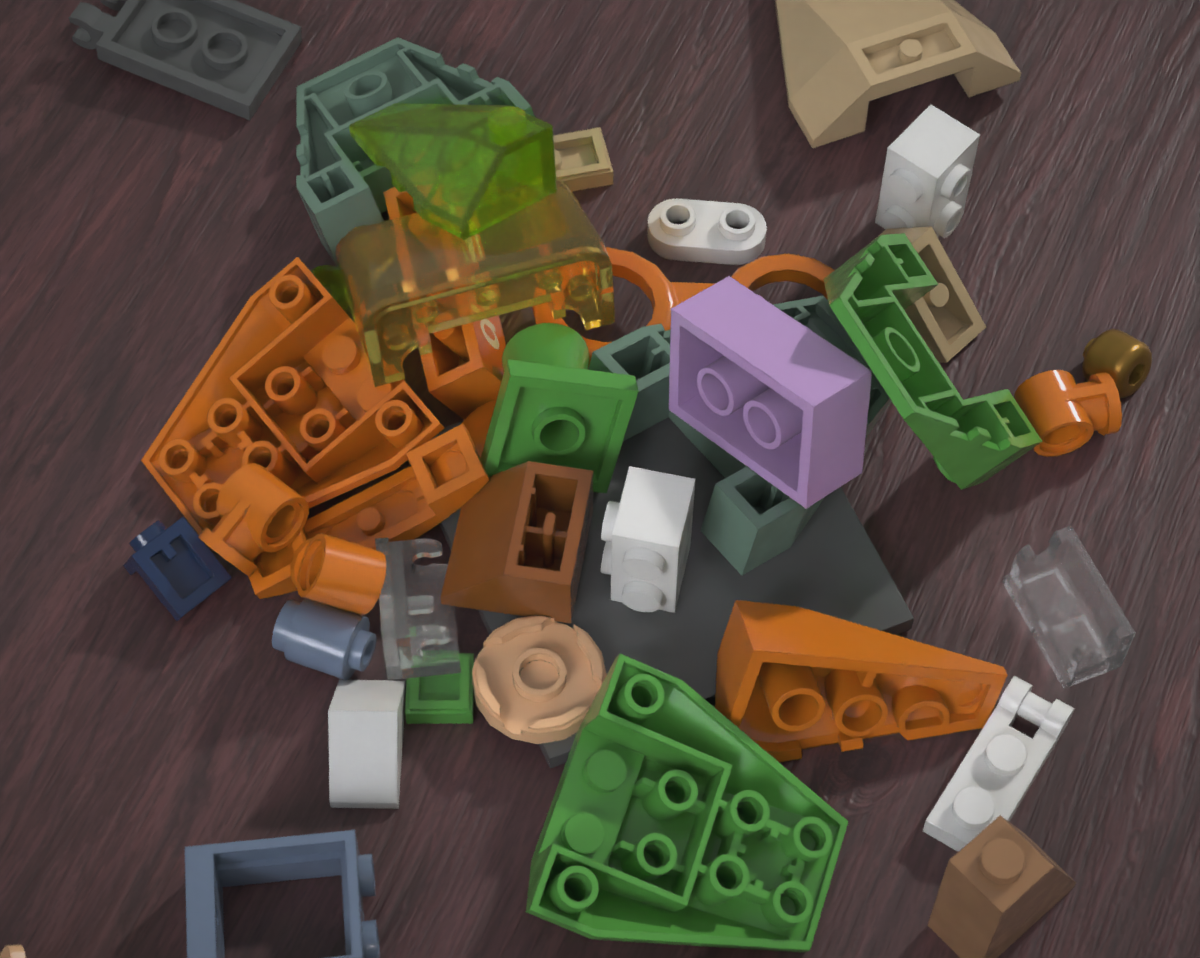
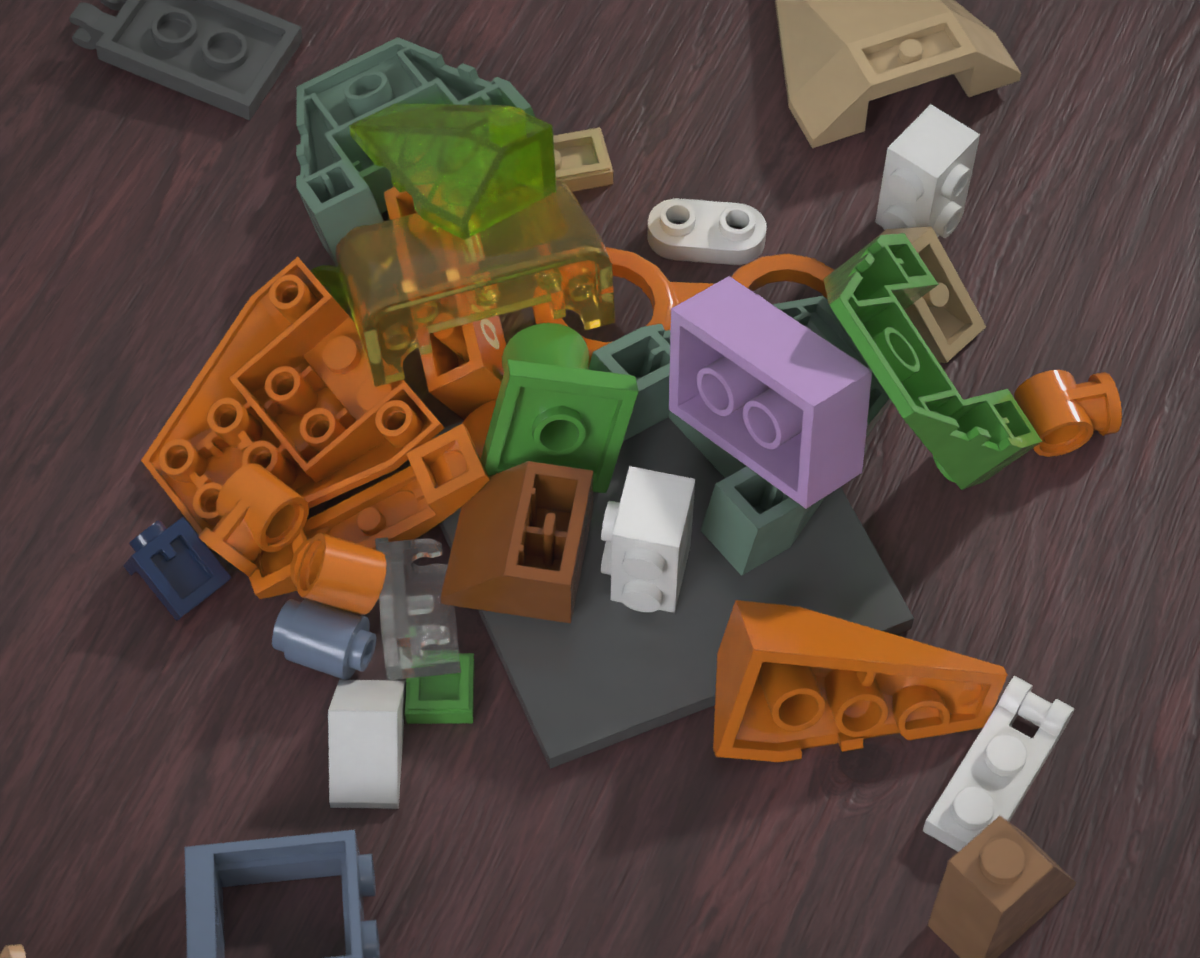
(536, 700): light nougat tile -> none
(680, 828): bright green wedge -> none
(1069, 609): clear hinge -> none
(1121, 357): pearl gold piece -> none

